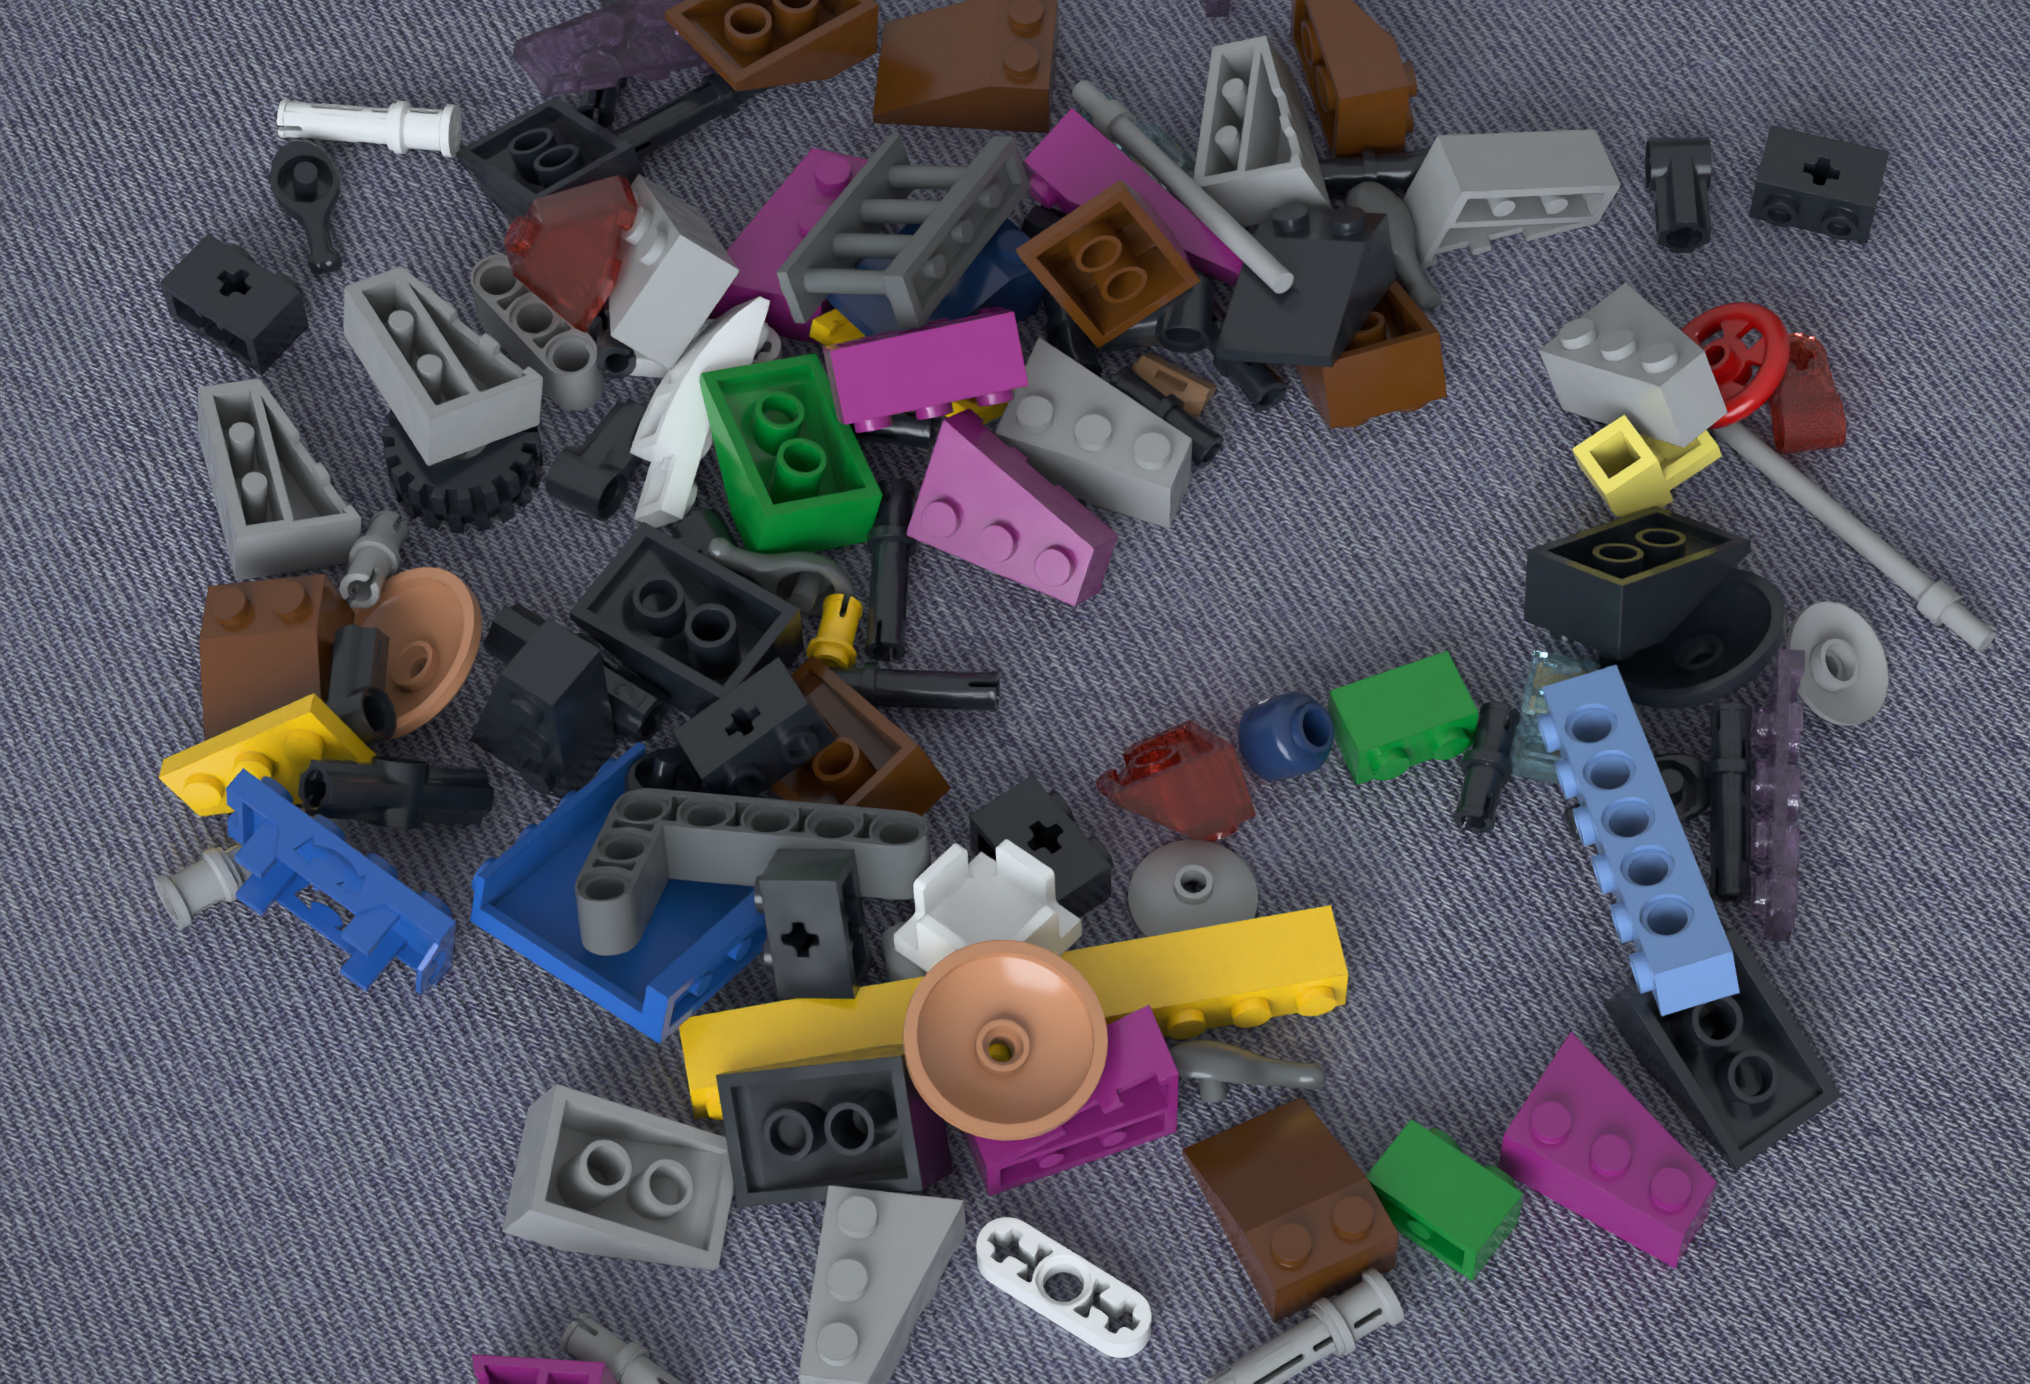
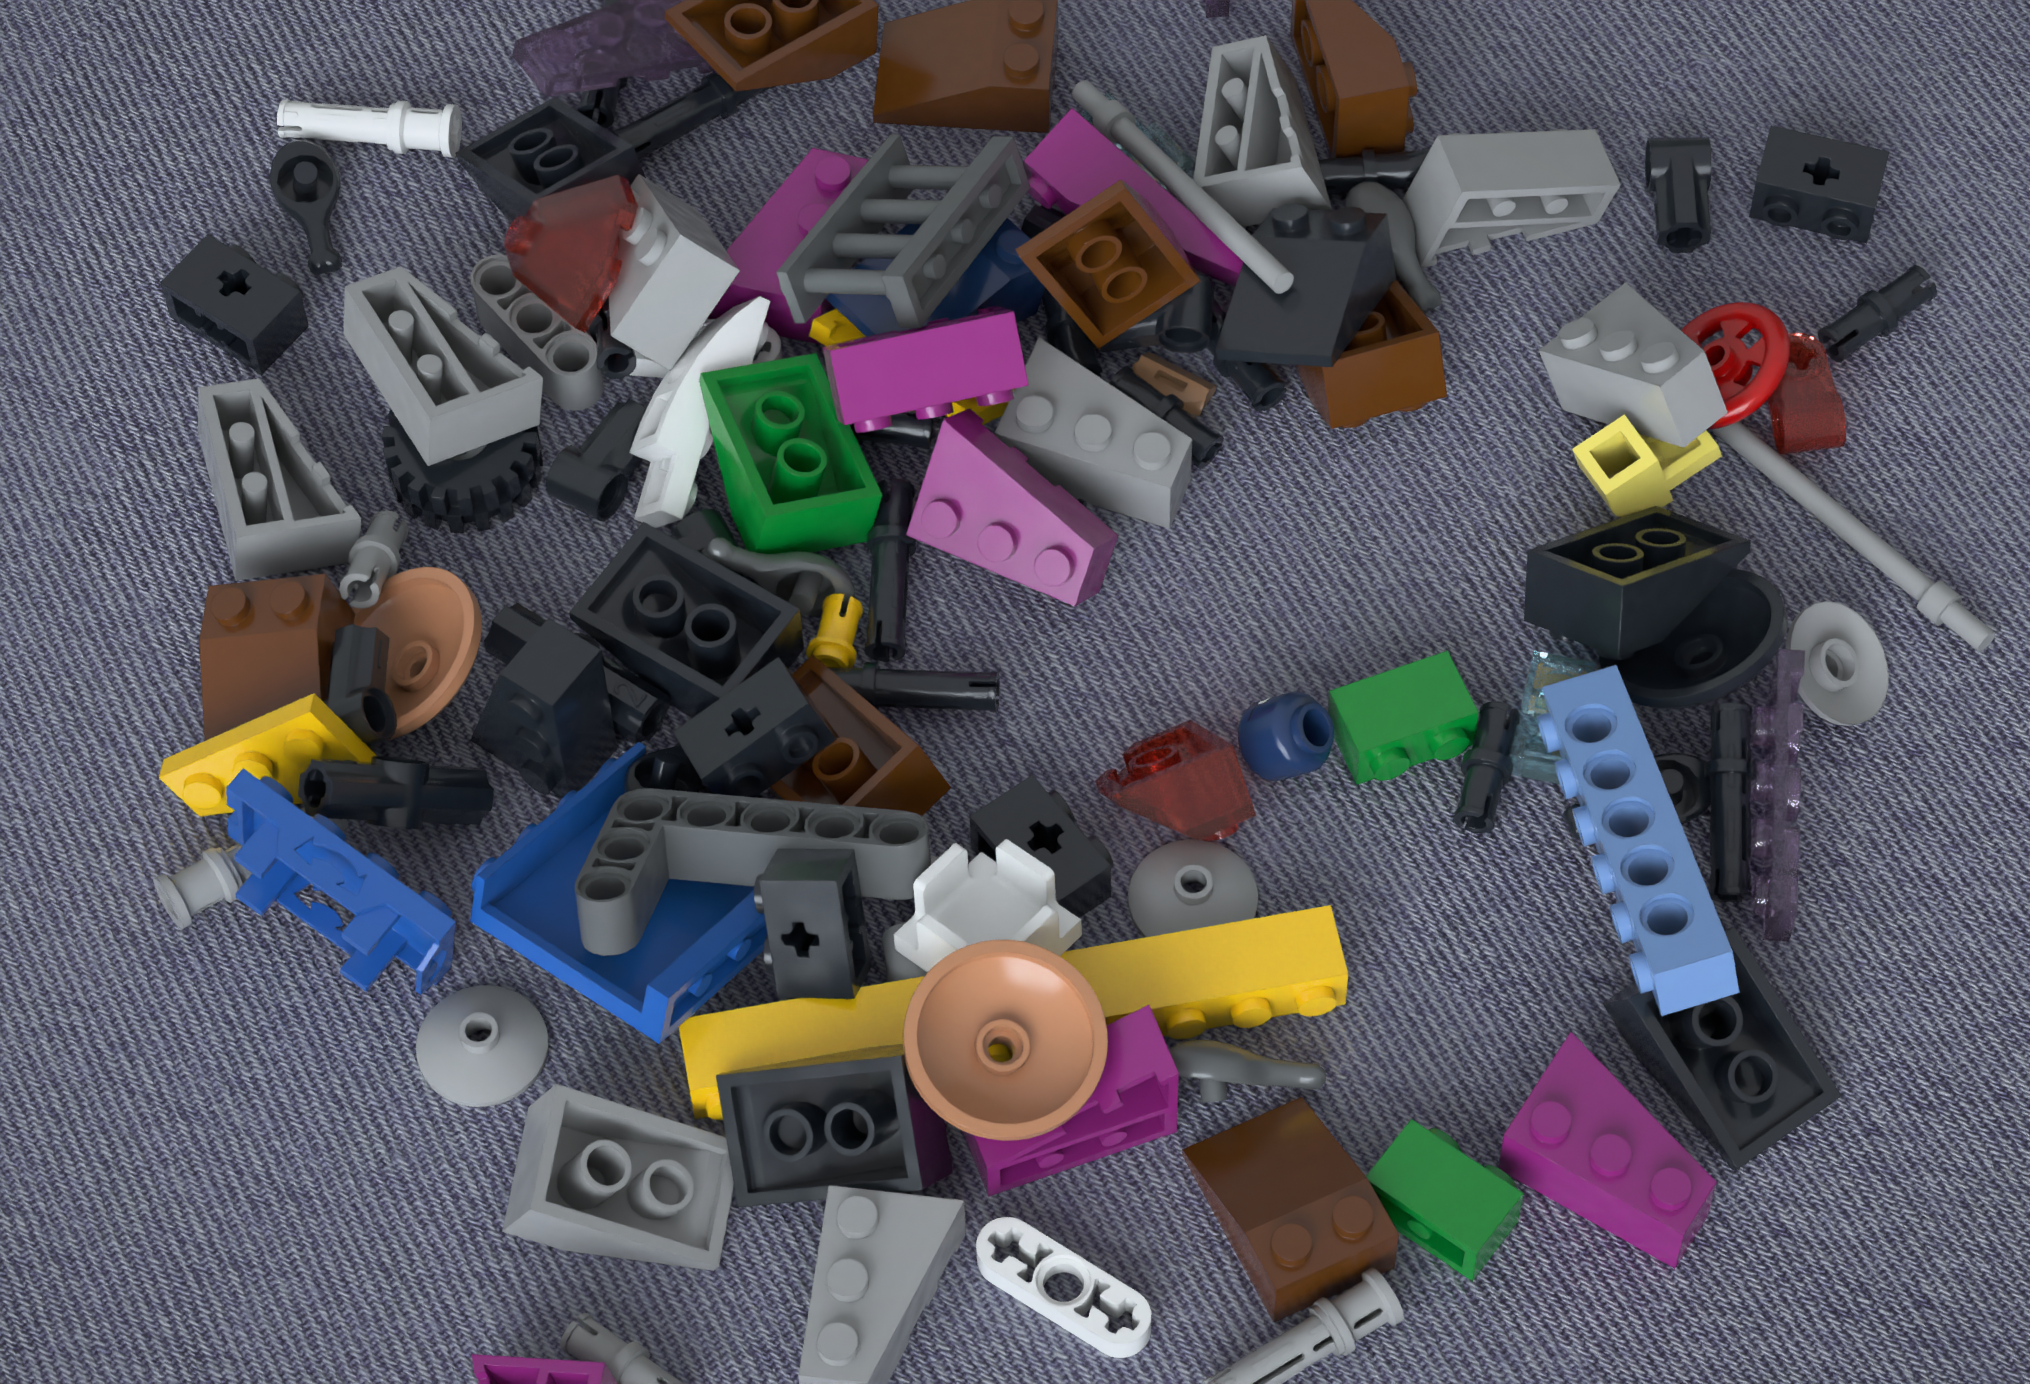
(485, 1070): none -> light grey dish
(1877, 313): none -> black pin

